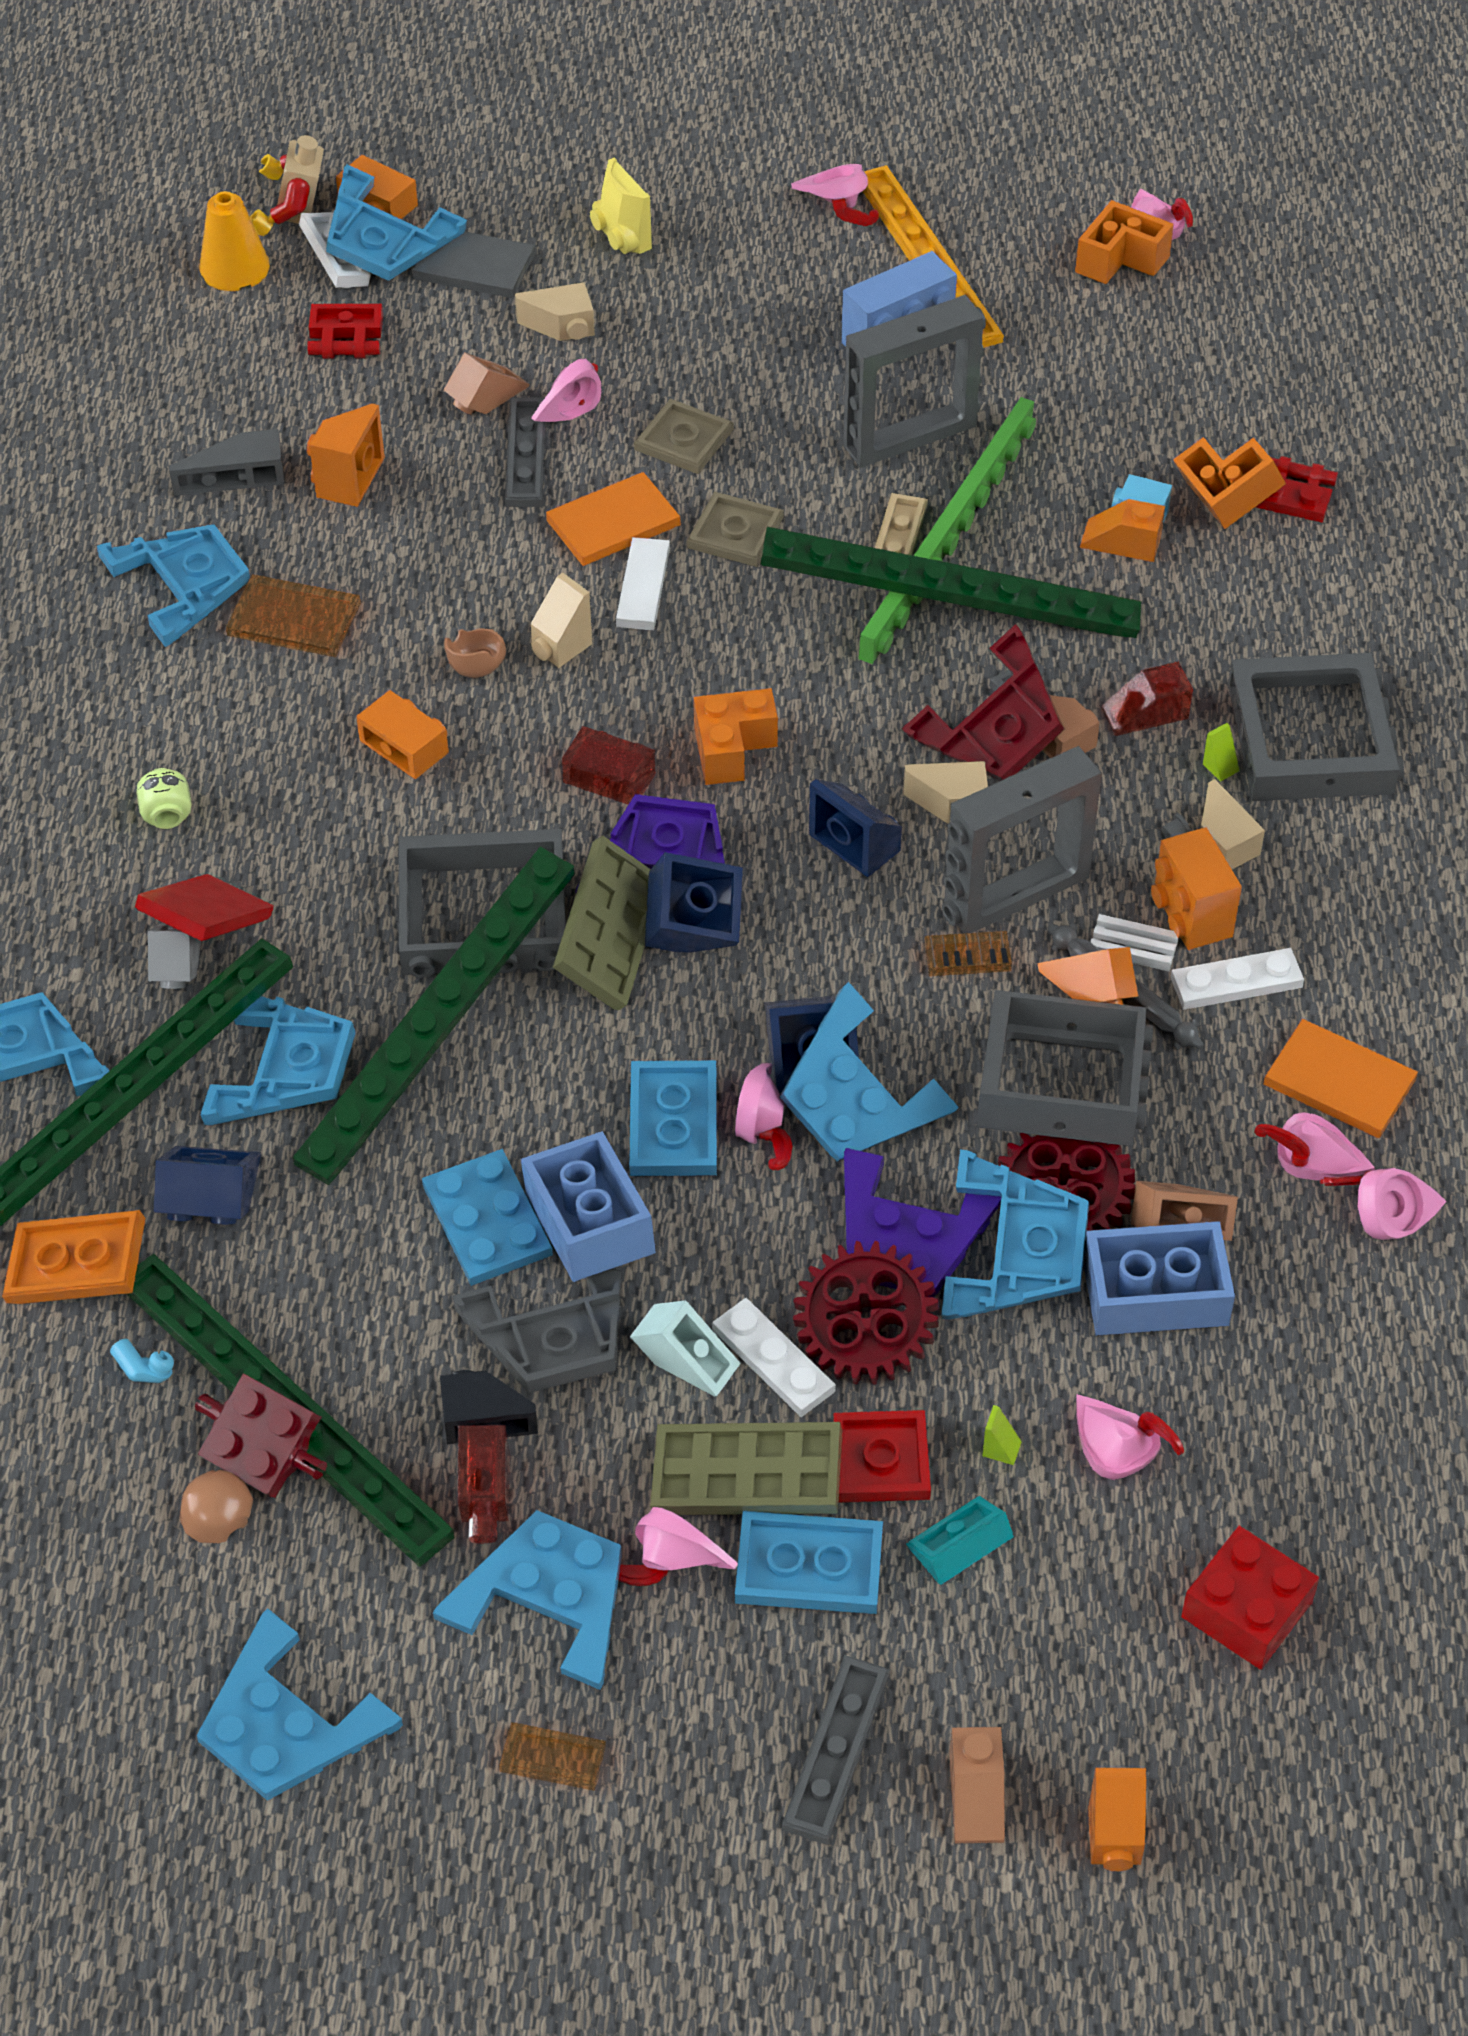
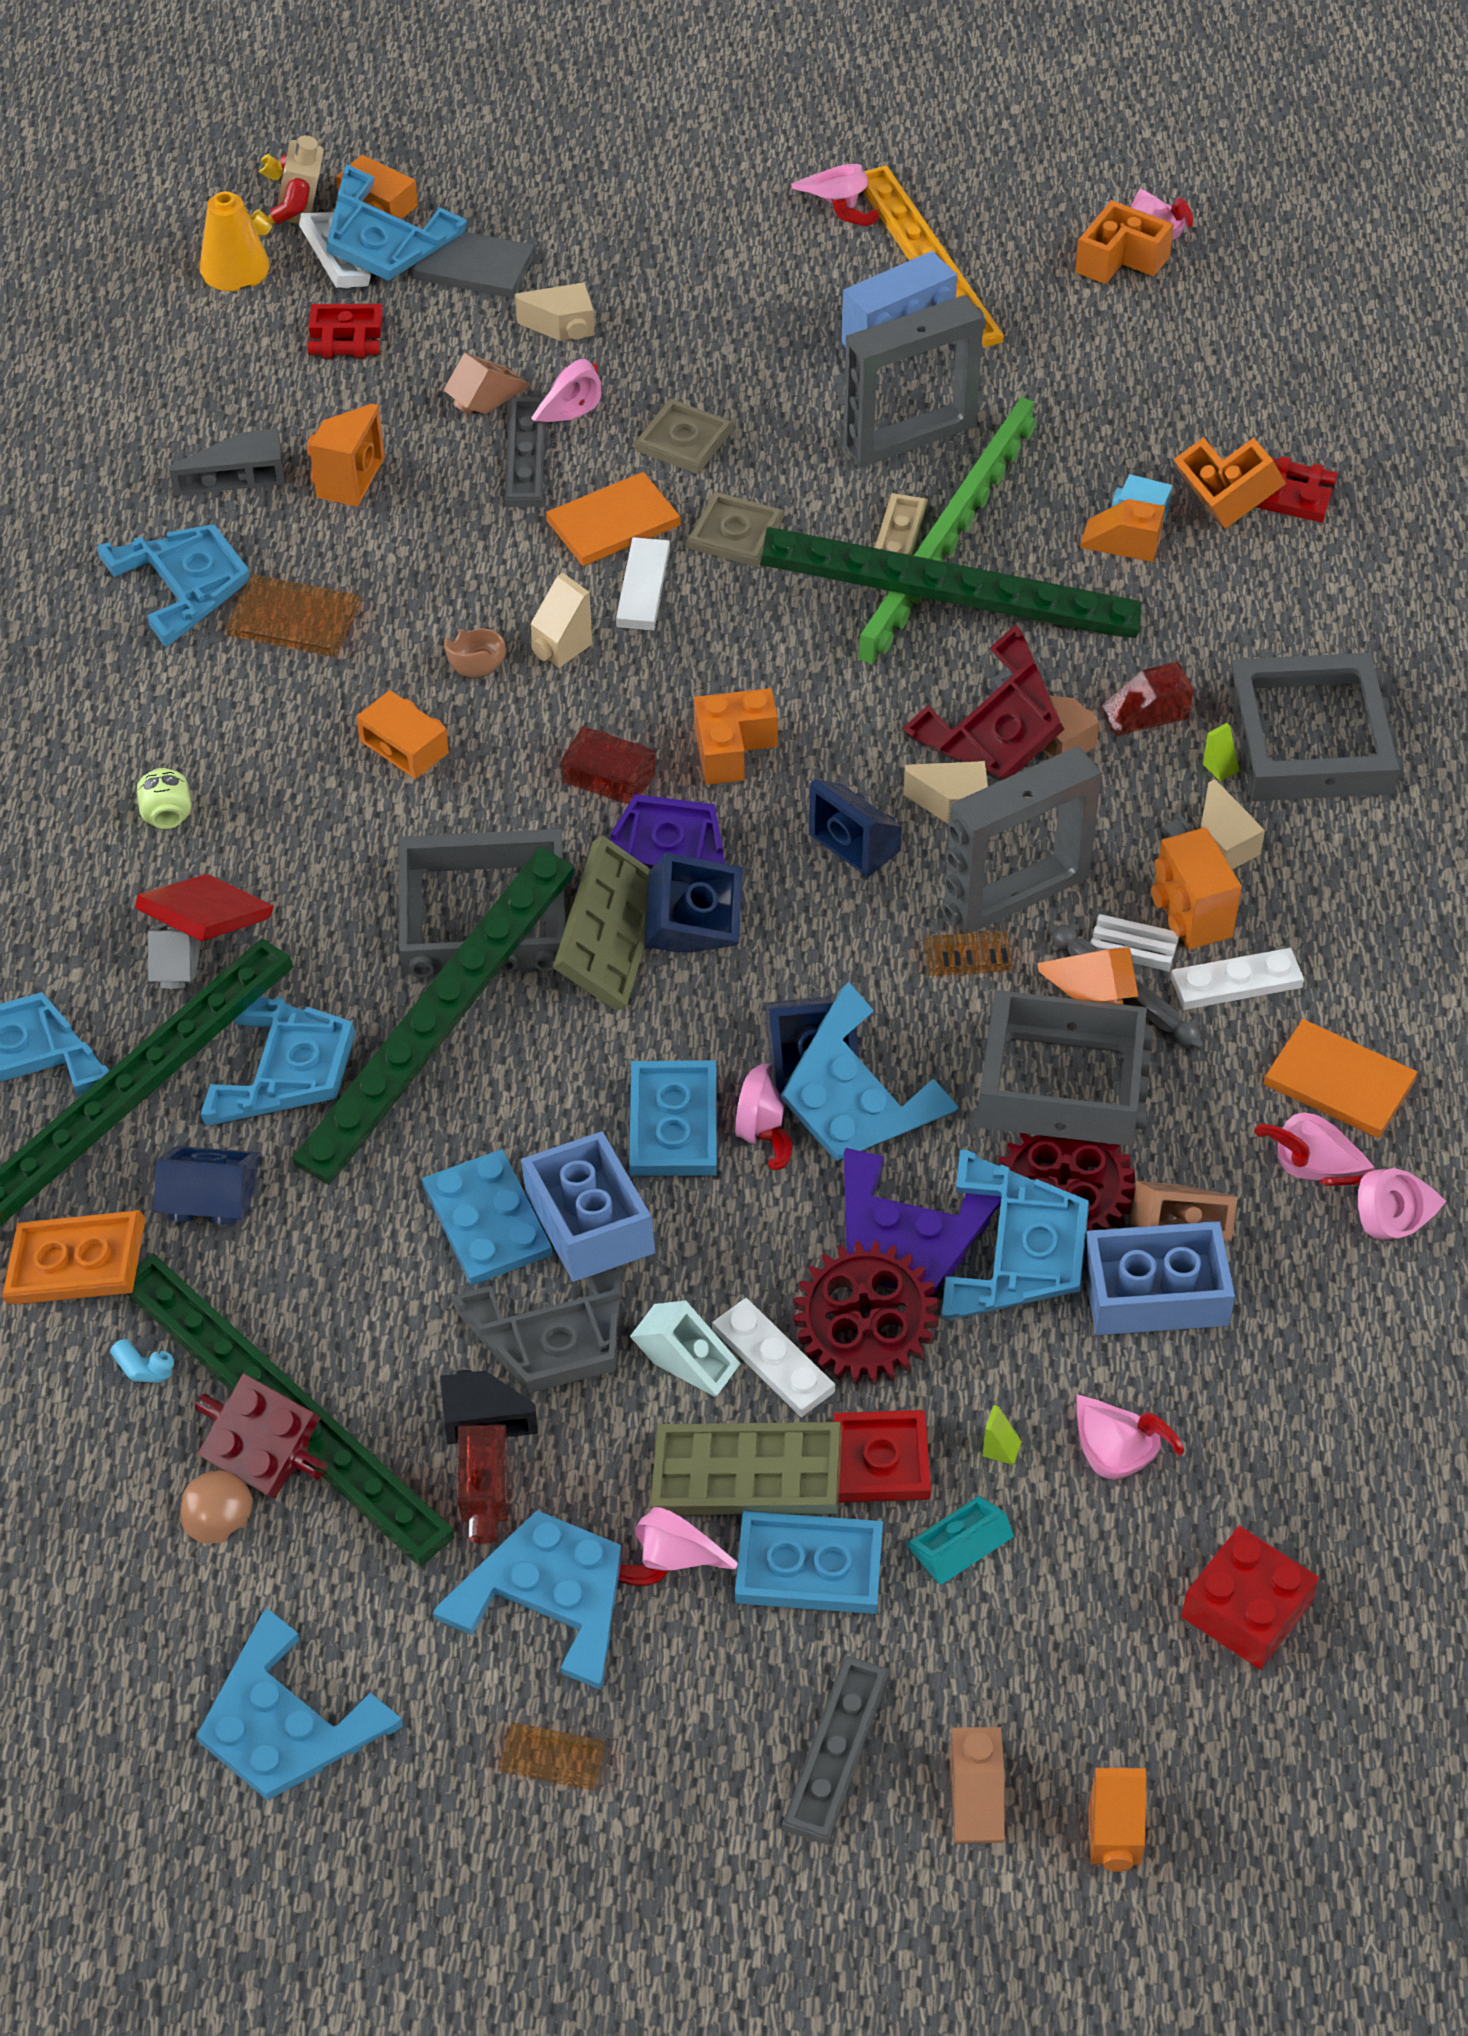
(623, 211): light yellow slope -> none

